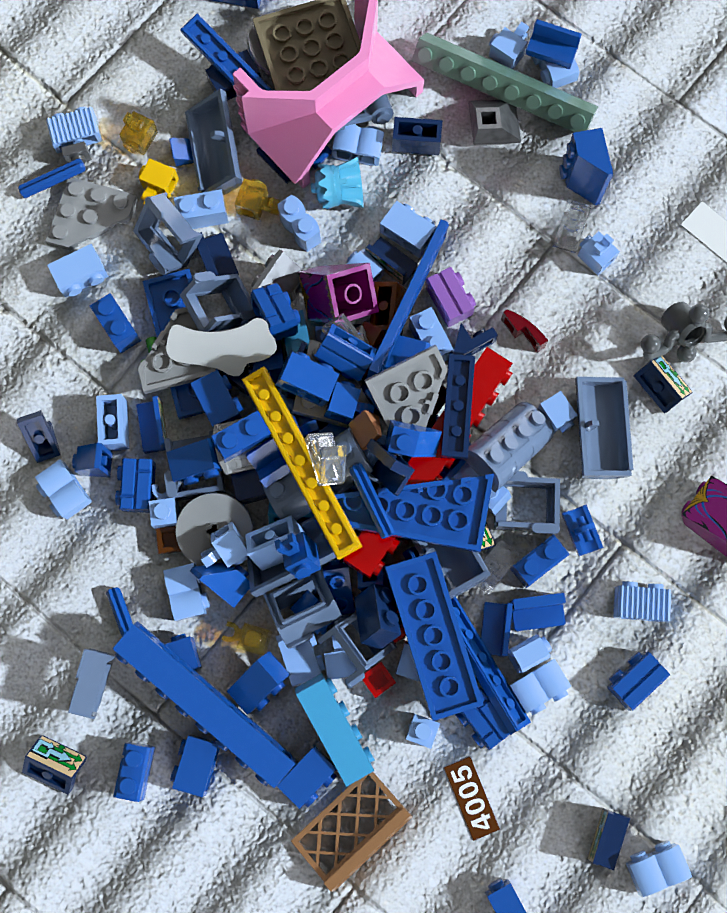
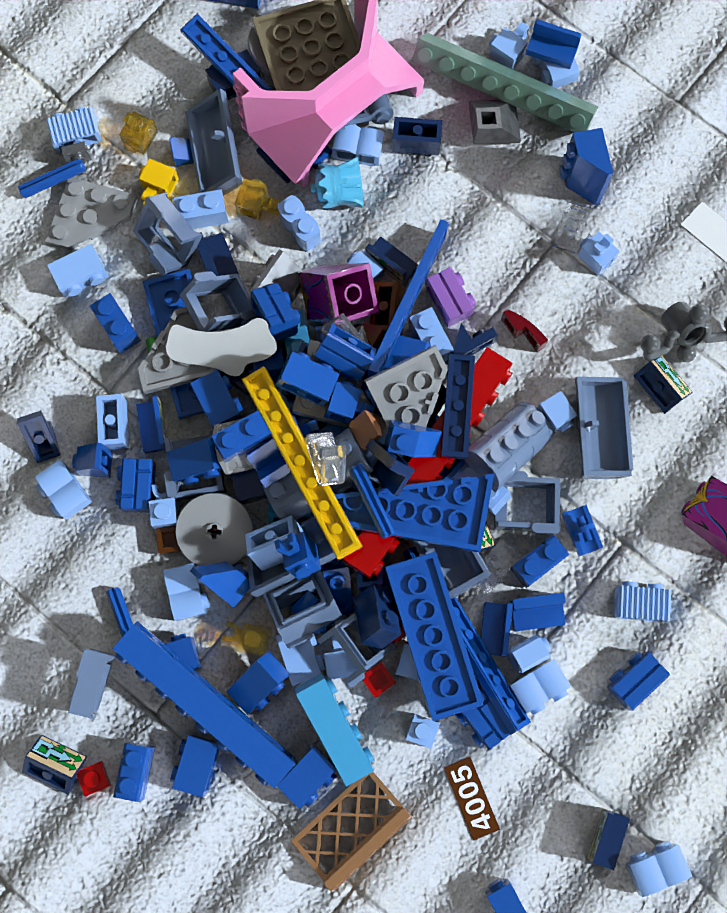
(93, 778): none -> red plate
(227, 545): light blue brick -> none
(408, 228): light blue brick -> none

